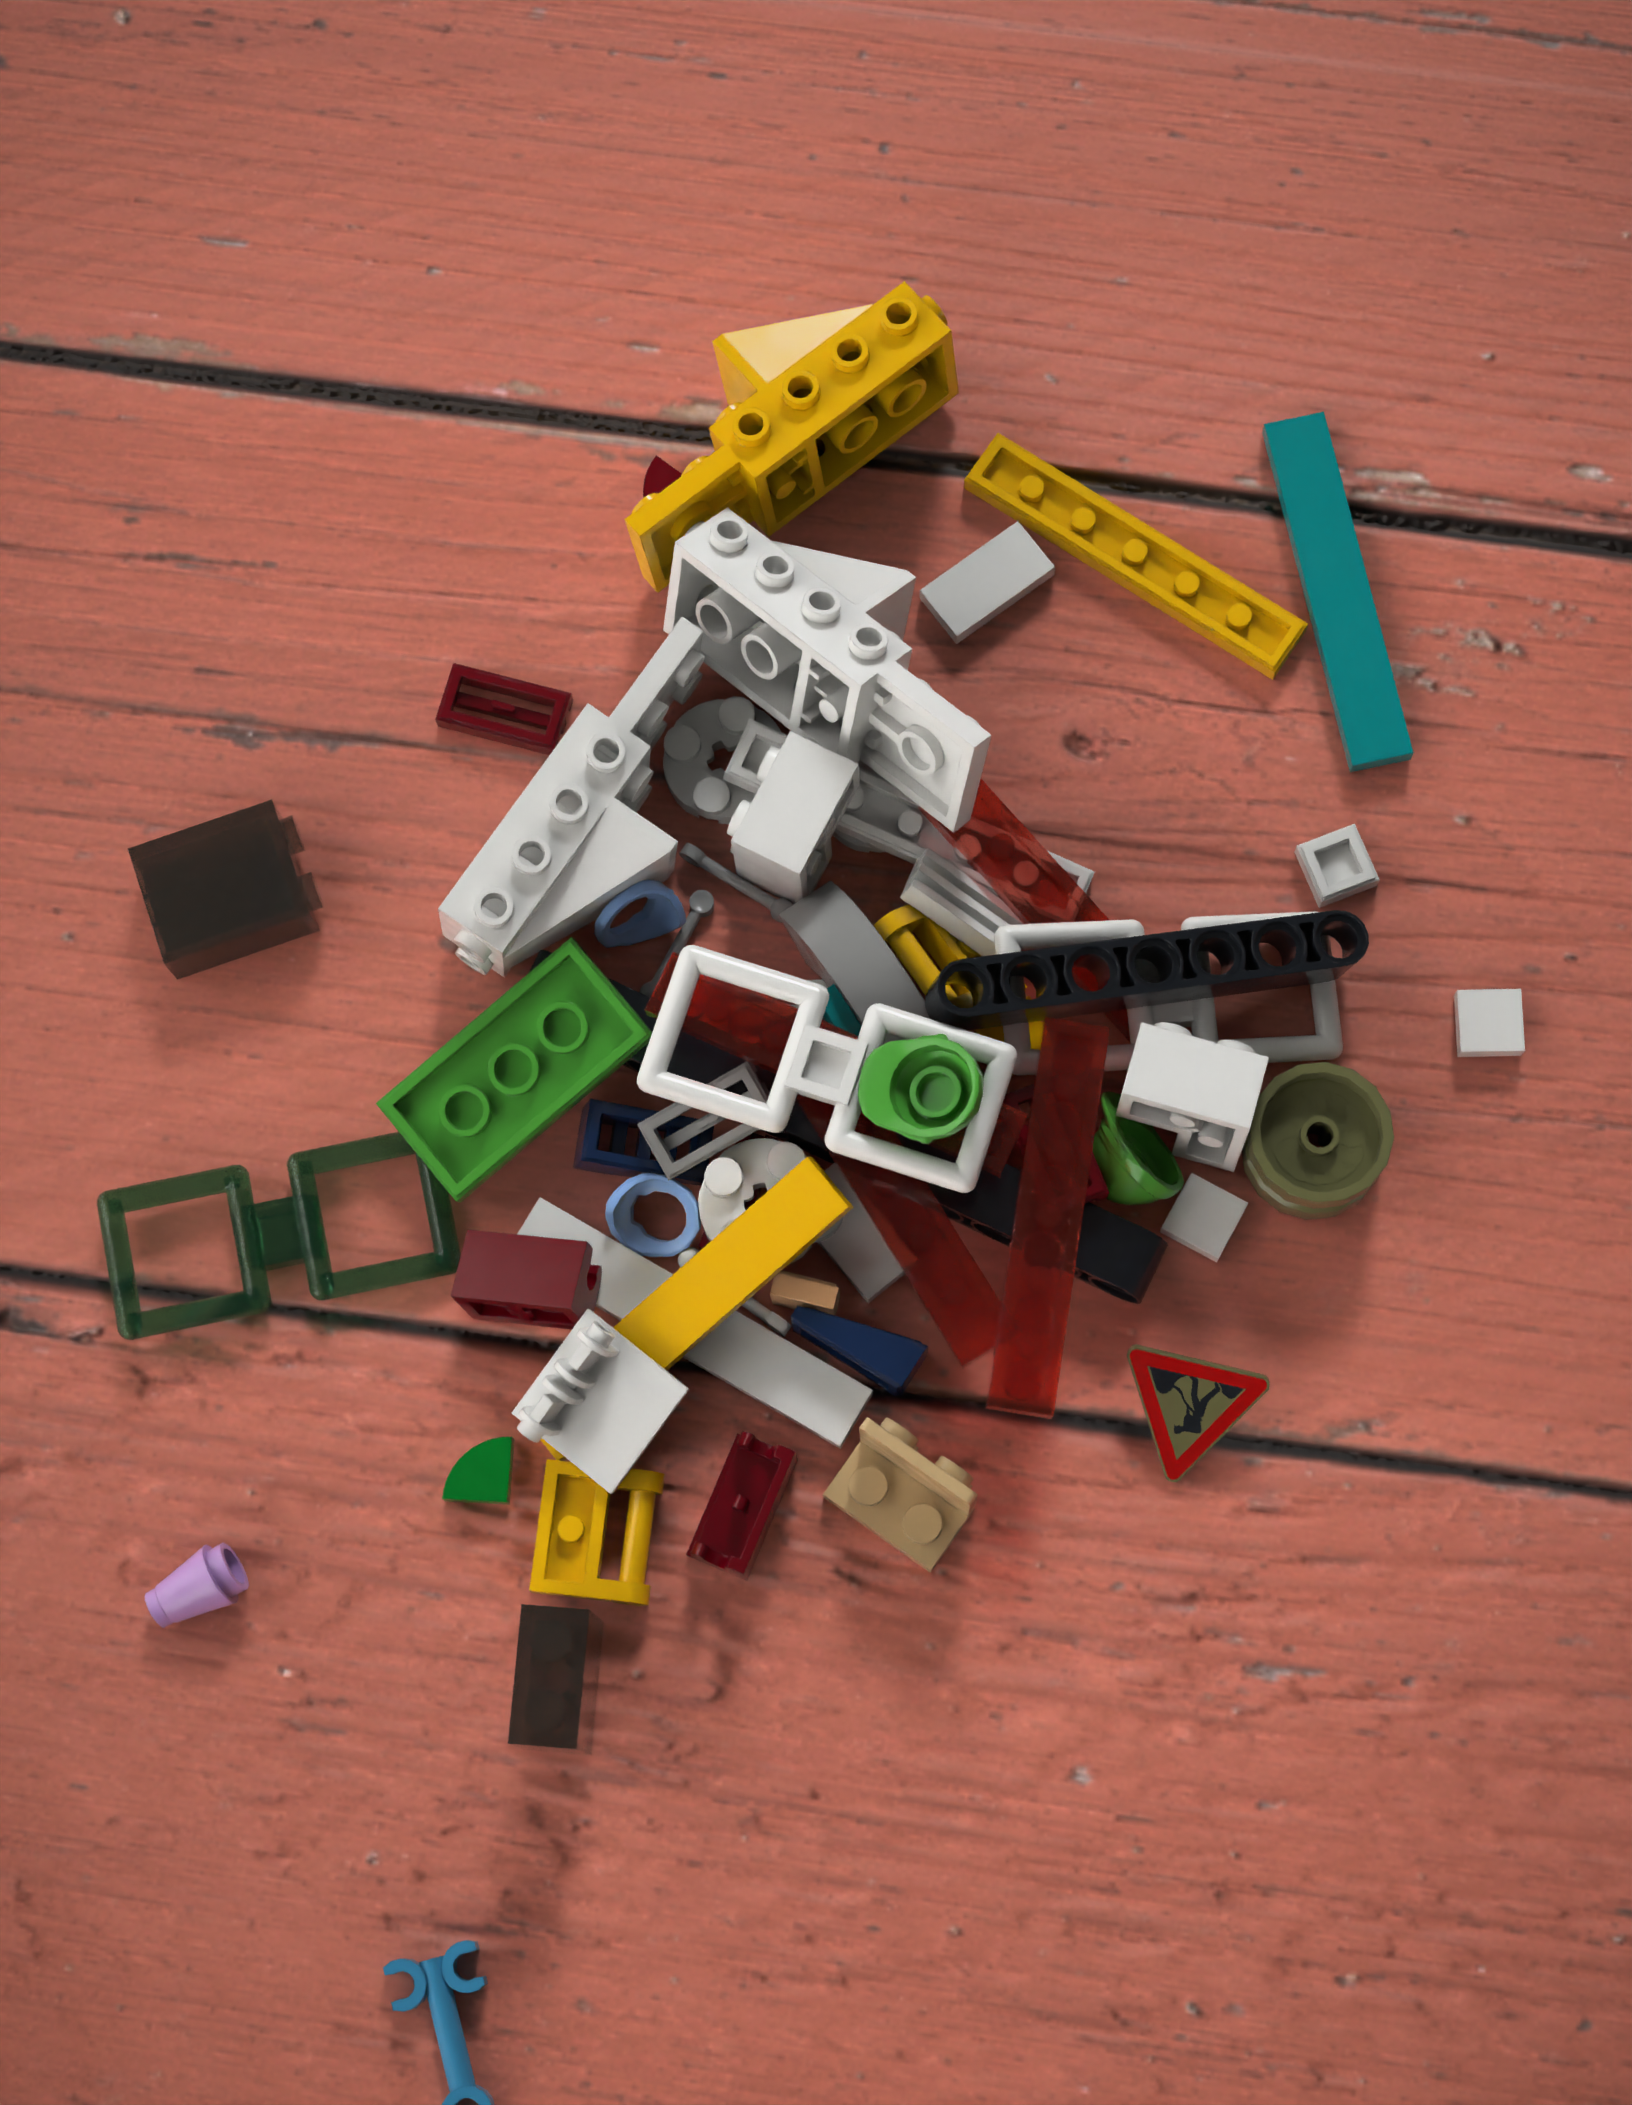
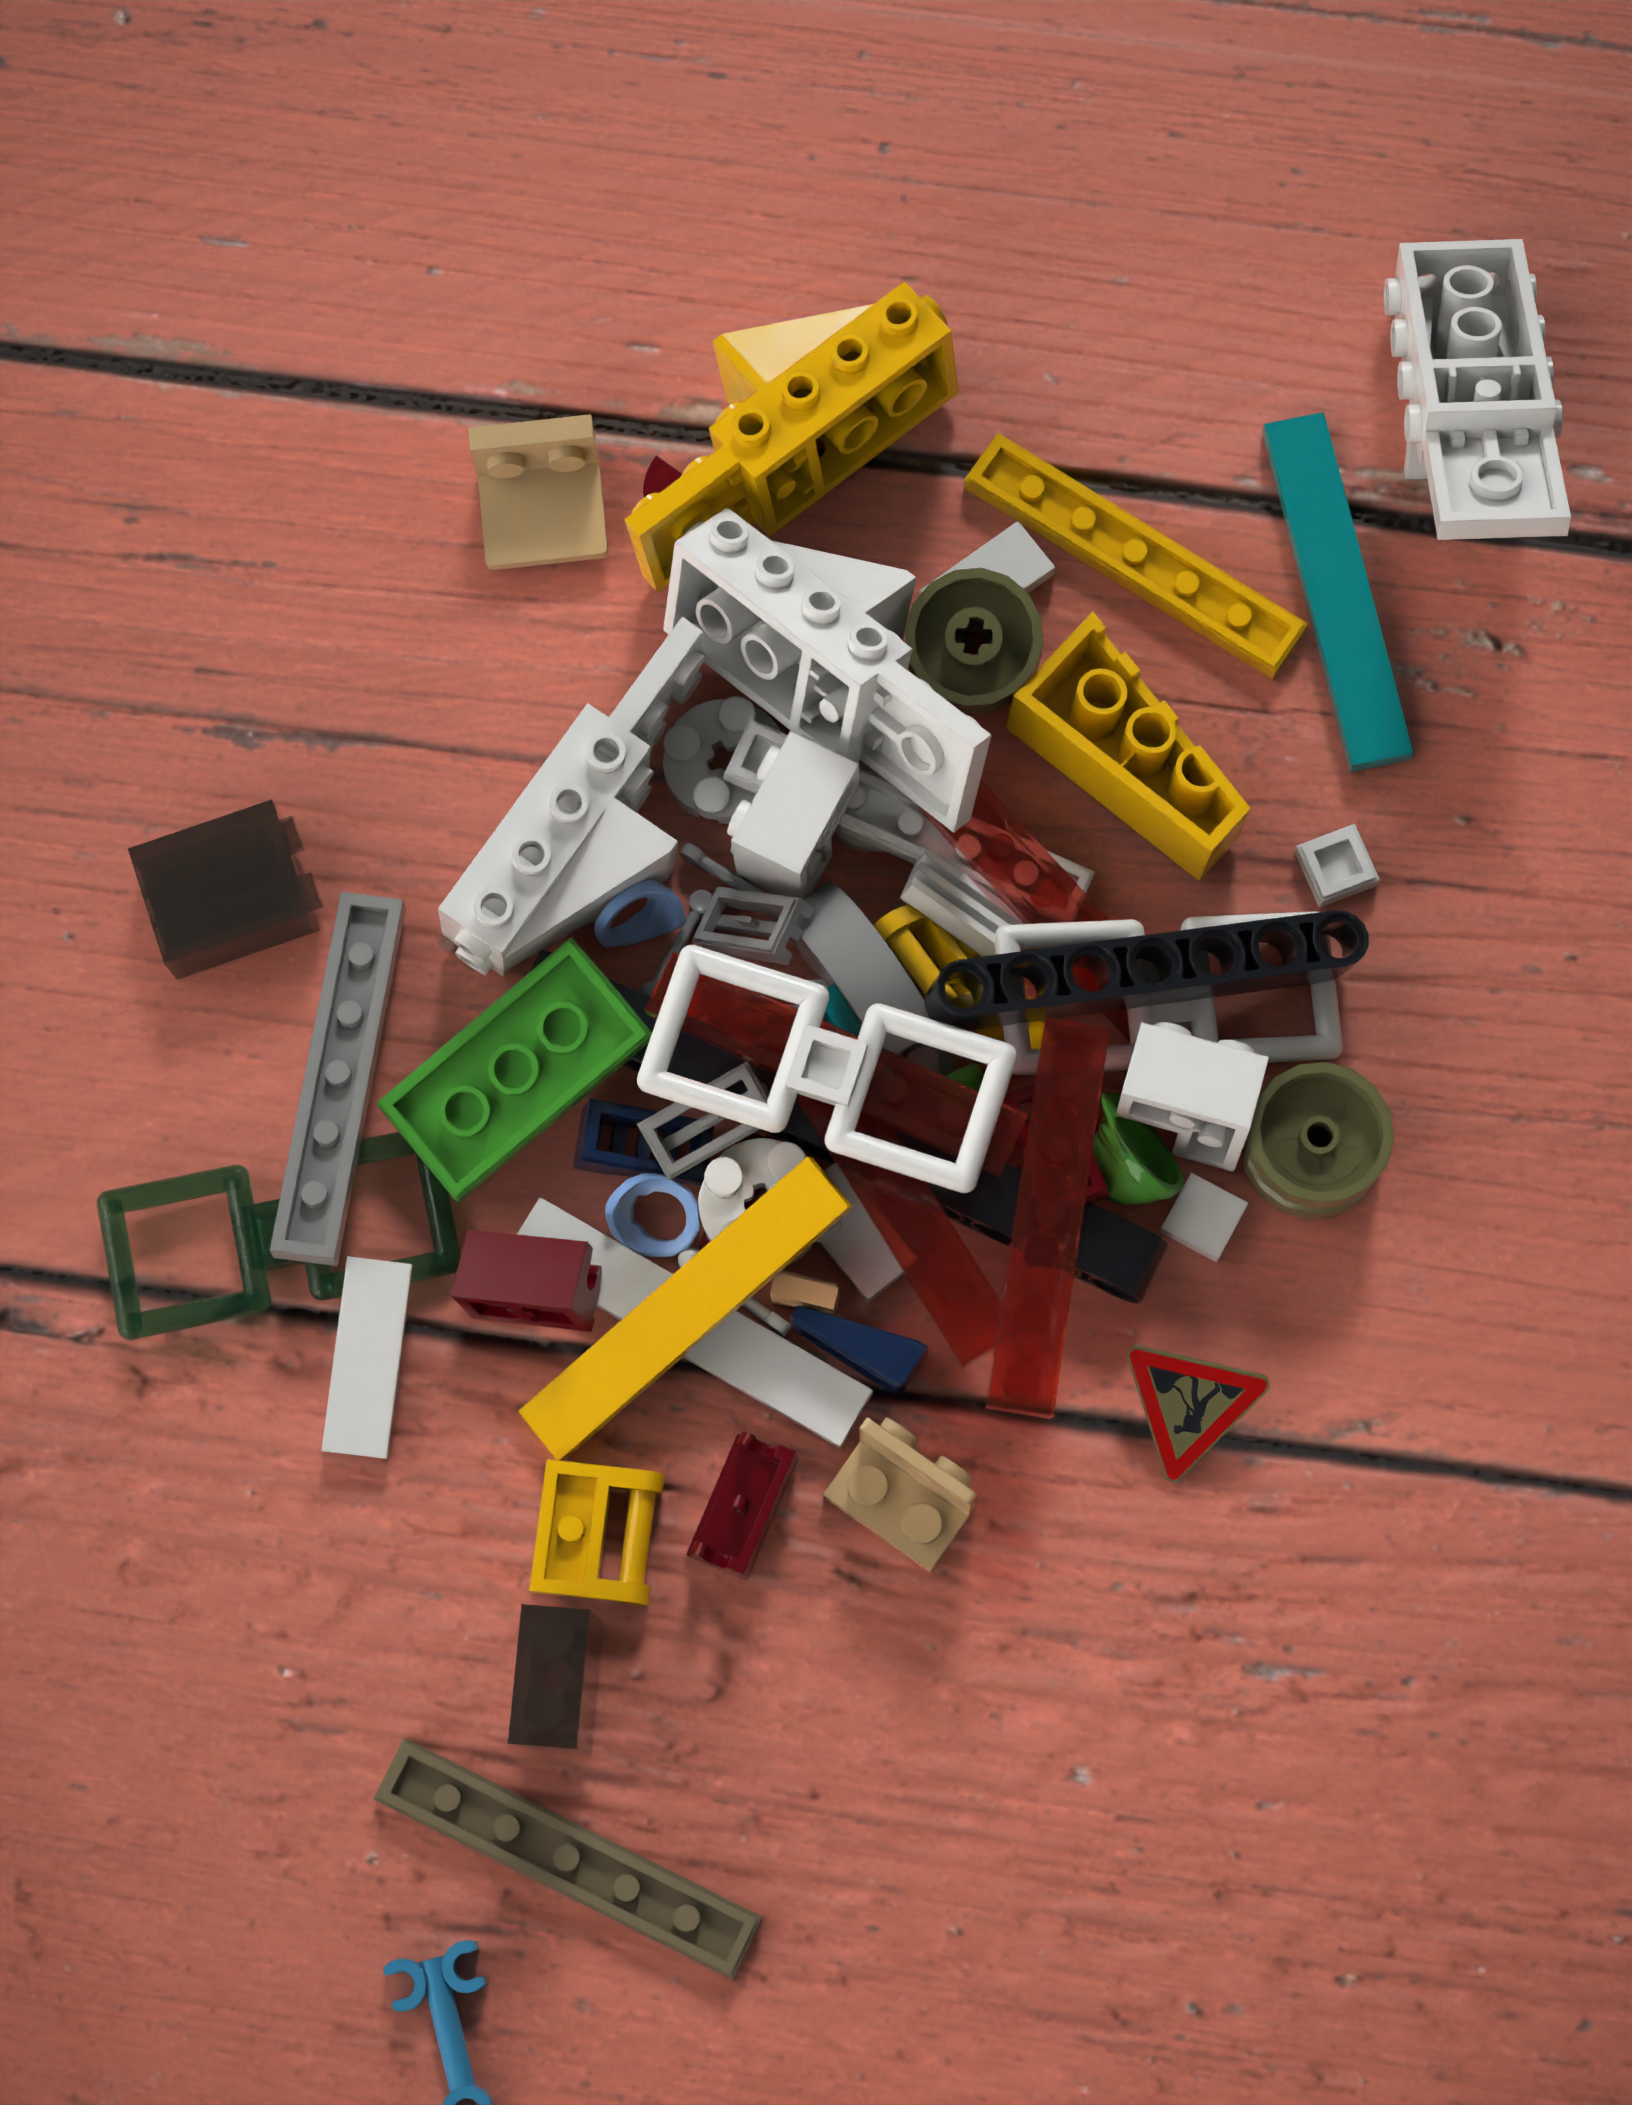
(198, 1586): lavender cone -> none
(338, 1079): none -> light grey plate
(367, 1357): none -> white tile
(482, 1474): green tile -> none
(510, 735): dark red tile -> none
(540, 492): none -> tan bracket
(568, 1858): none -> dark tan tile
(599, 1401): white hinge -> none
(778, 932): none -> light grey tile
(921, 1087): bright green hat -> none
(982, 605): none -> olive wheel
(1126, 750): none -> yellow wedge
(1477, 389): none -> white wedge
(1489, 1022): white tile -> none

